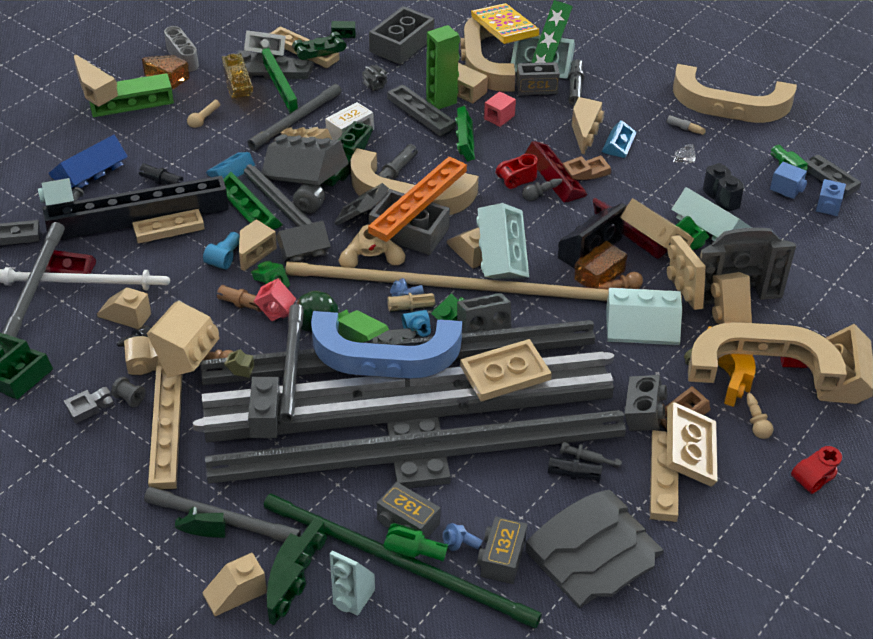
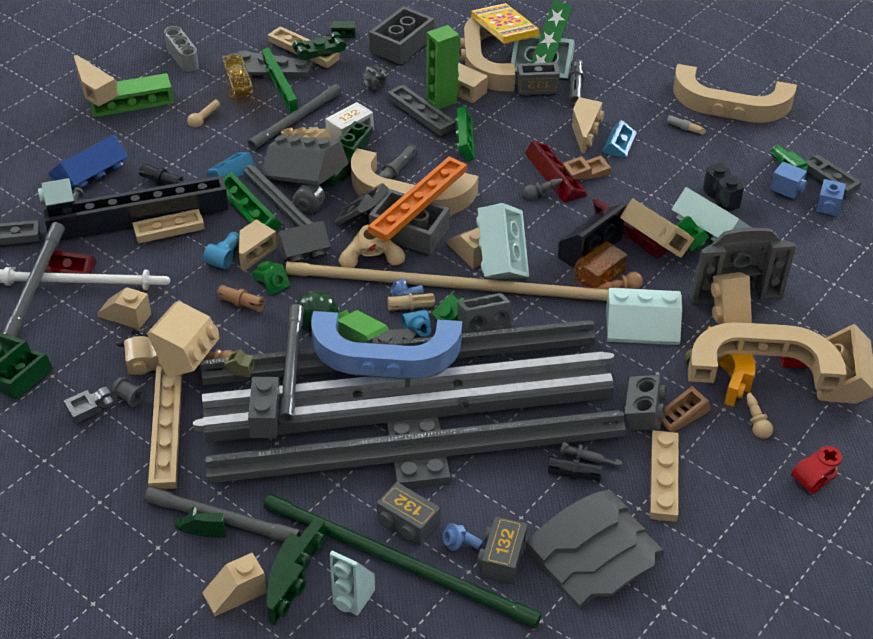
(174, 66): clear orange slope -> none
(257, 41): white slope -> none
(274, 300): coral brick -> none
(412, 543): green arm -> none
(499, 109): coral brick -> none
(505, 370): tan plate -> none
(520, 171): red piece -> none
(686, 154): clear tile -> none
(686, 272): tan plate -> none
(691, 444): tan plate -> none

